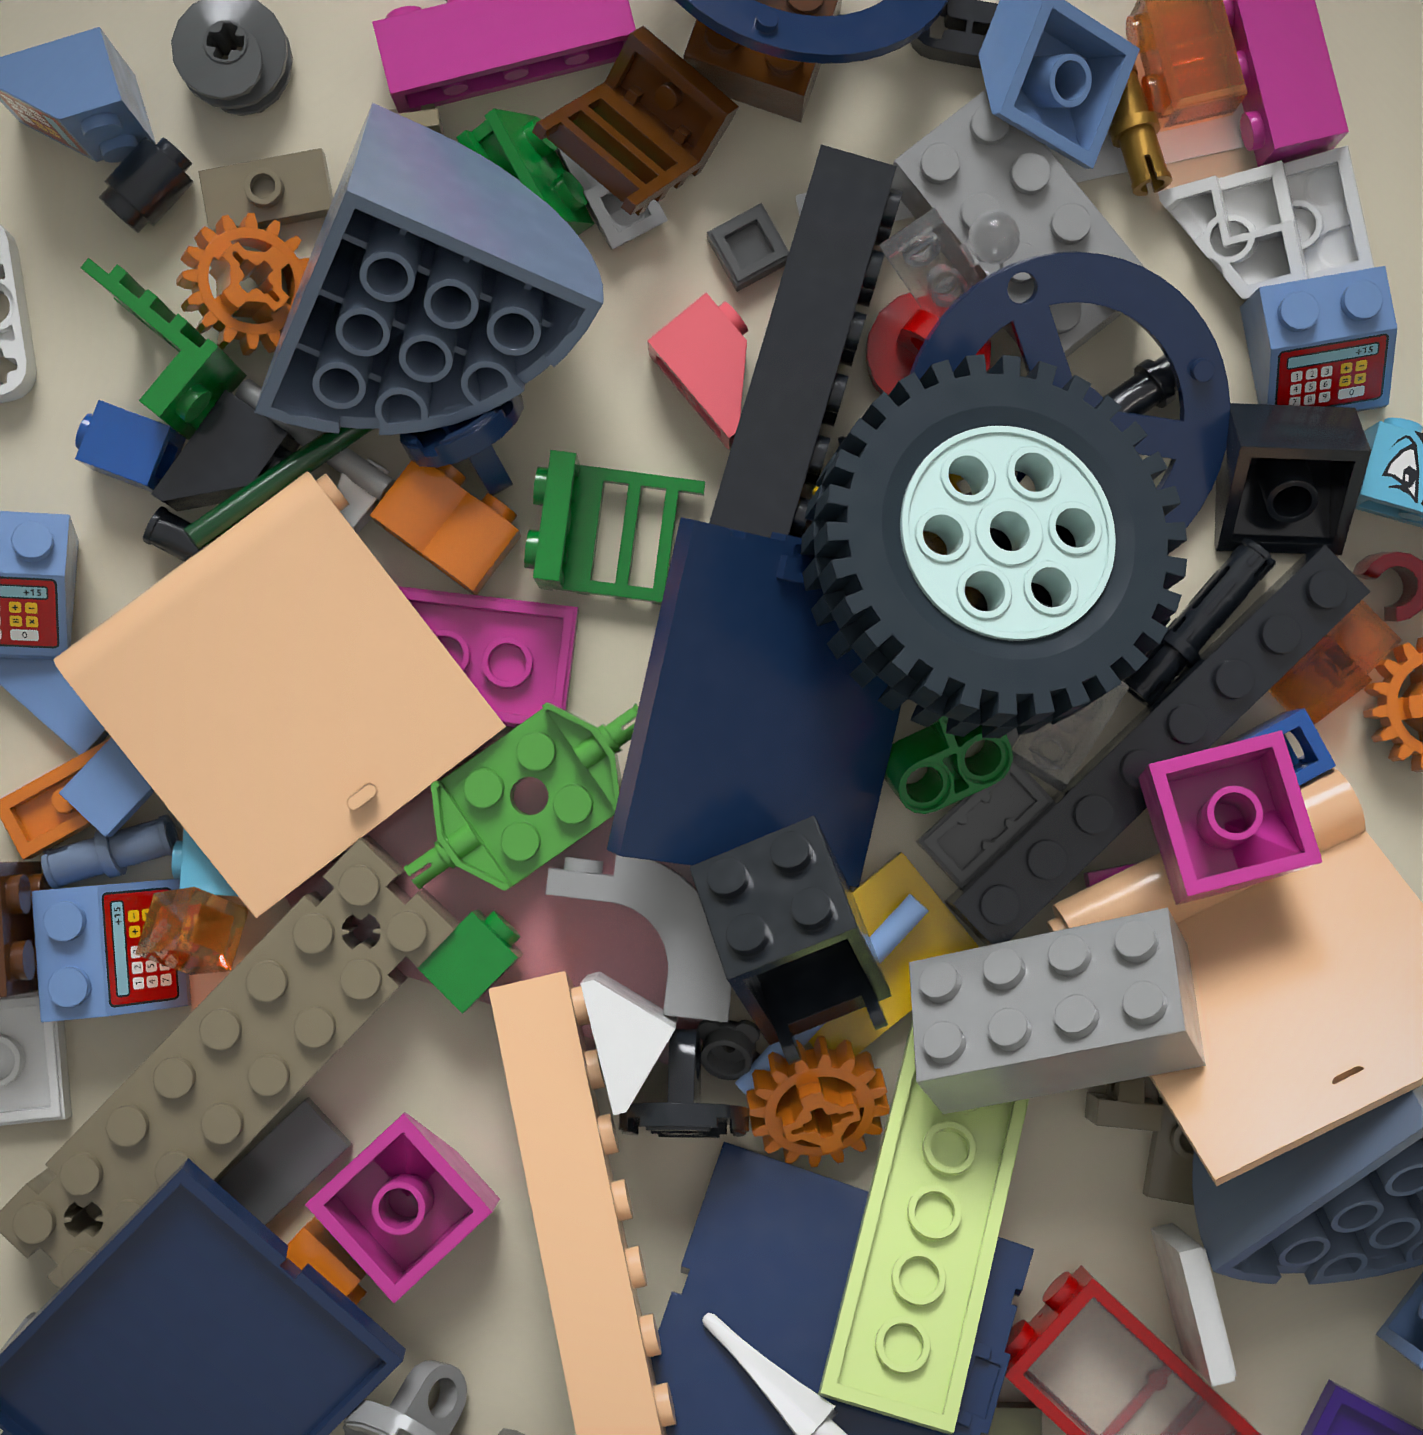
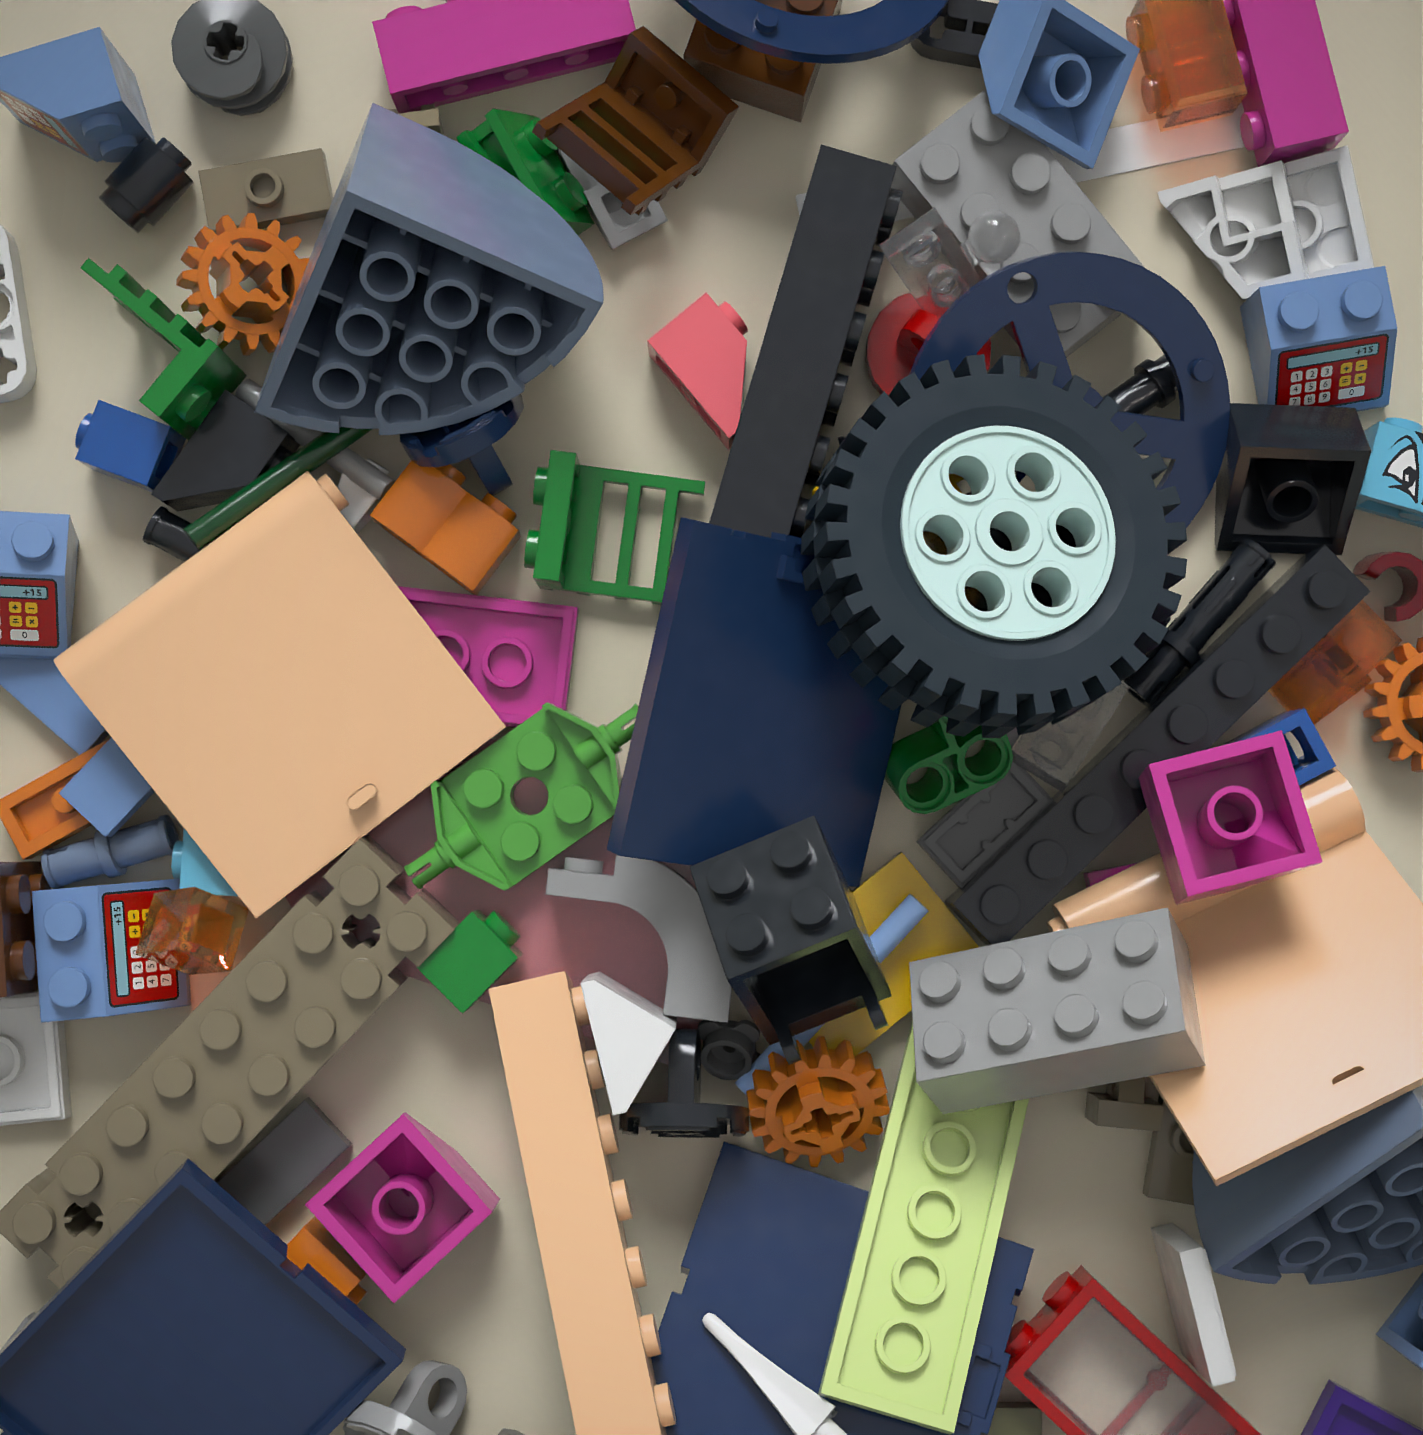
(748, 247): dark grey tile -> none
(1135, 133): pearl gold pin -> none

